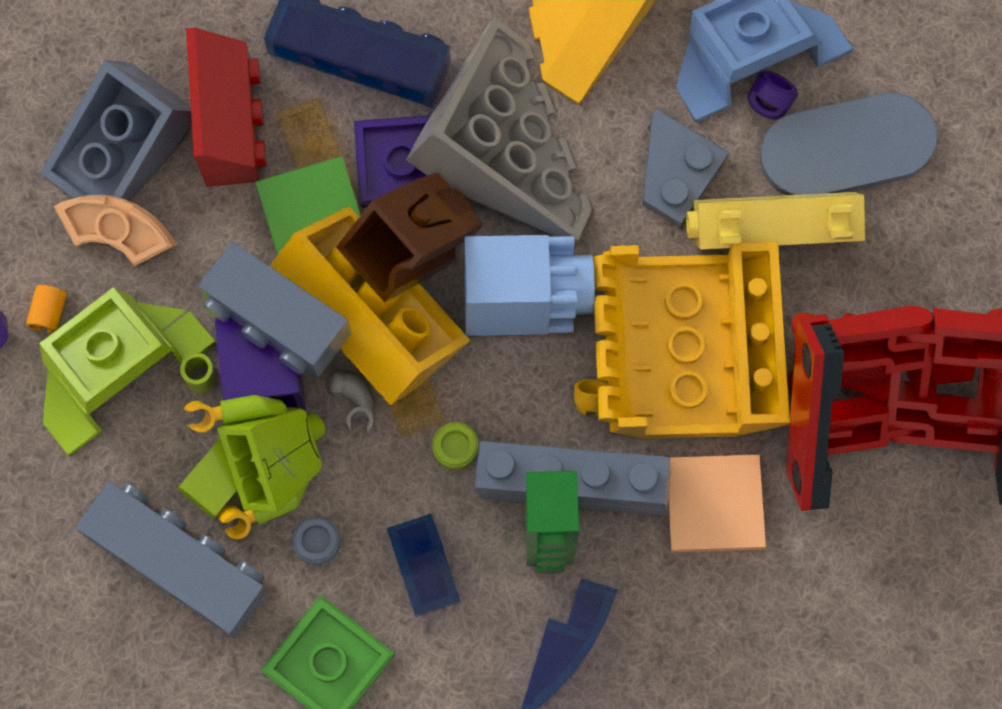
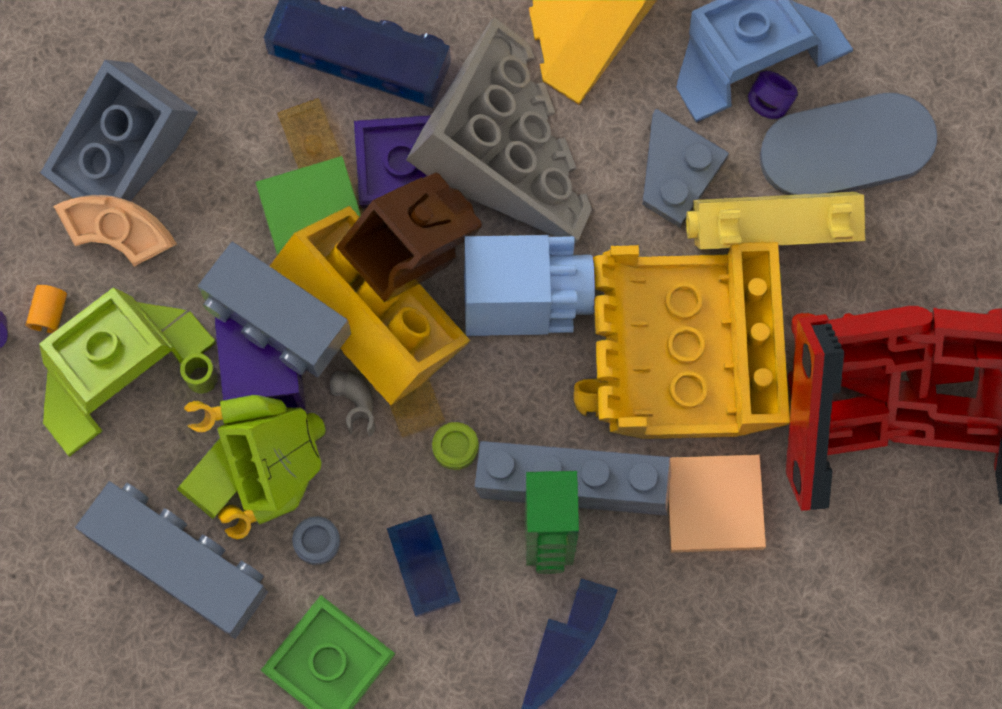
(224, 109): red slope -> none

